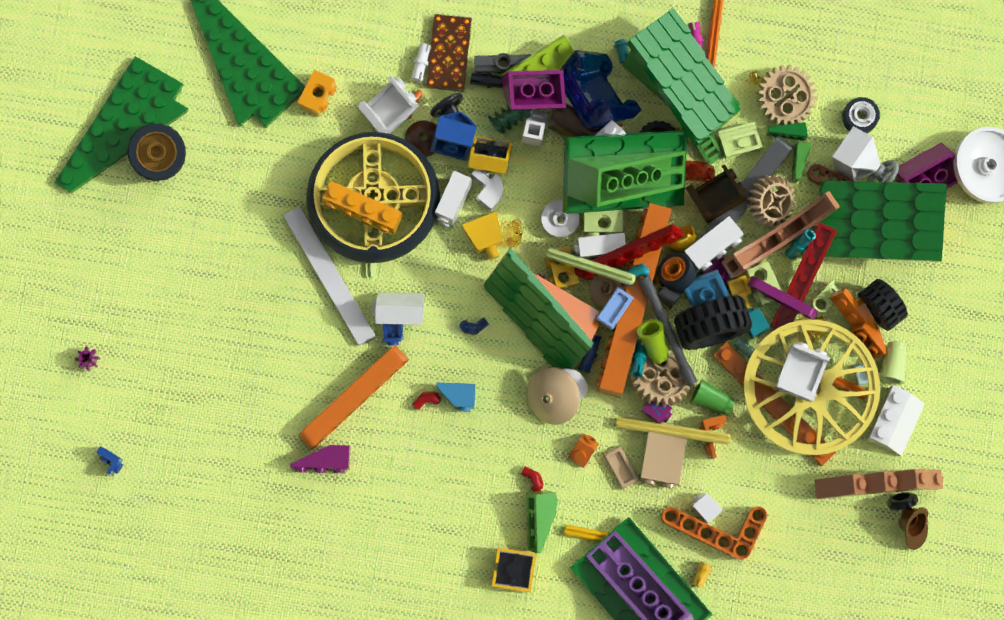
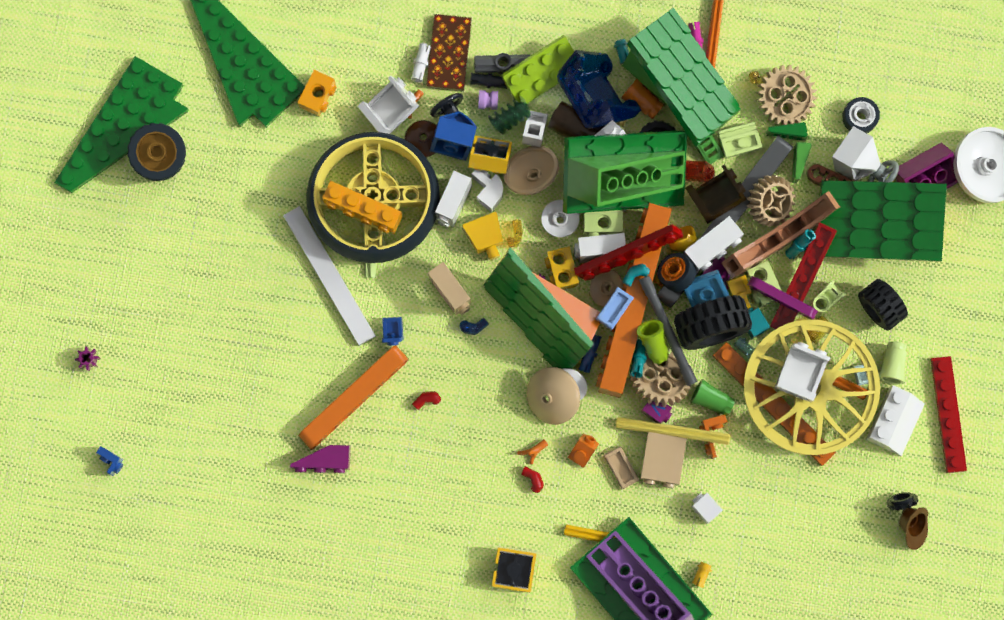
(398, 308): white brick -> none
(450, 289): none -> tan window
(459, 395): dark azure slope -> none
(488, 100): none -> lavender wheel
(531, 170): none -> tan dish
(534, 89): magenta slope -> none
(534, 450): none -> orange bar
(540, 516): bright green slope -> none
(591, 266): yellowish green axle -> none
(645, 99): none -> orange plant
(715, 533): orange beam -> none
(861, 320): orange slope -> none
(878, 483): nougat arch -> none
(948, 414): none -> red plate

